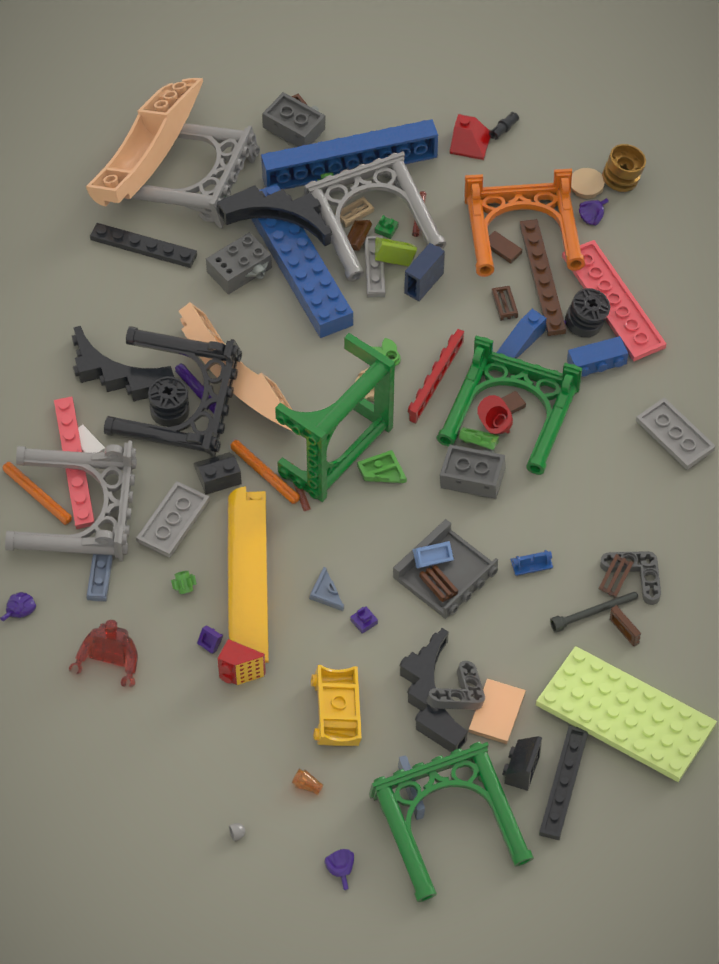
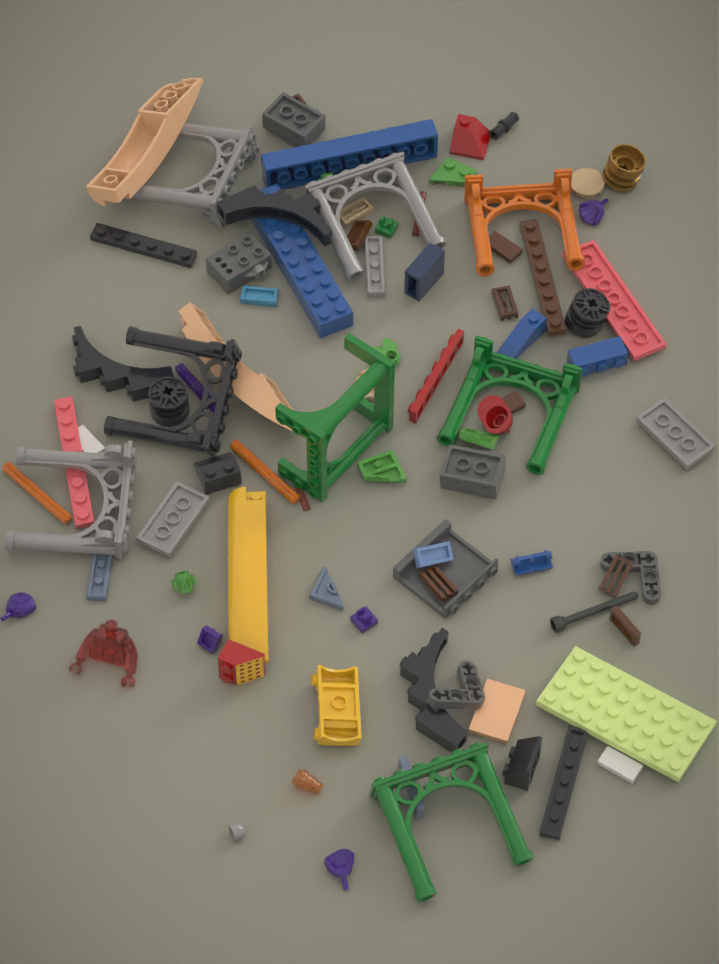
(259, 296): none -> dark azure tile
(394, 251): lime slope -> none
(452, 173): none -> bright green wing
(620, 764): none -> white tile

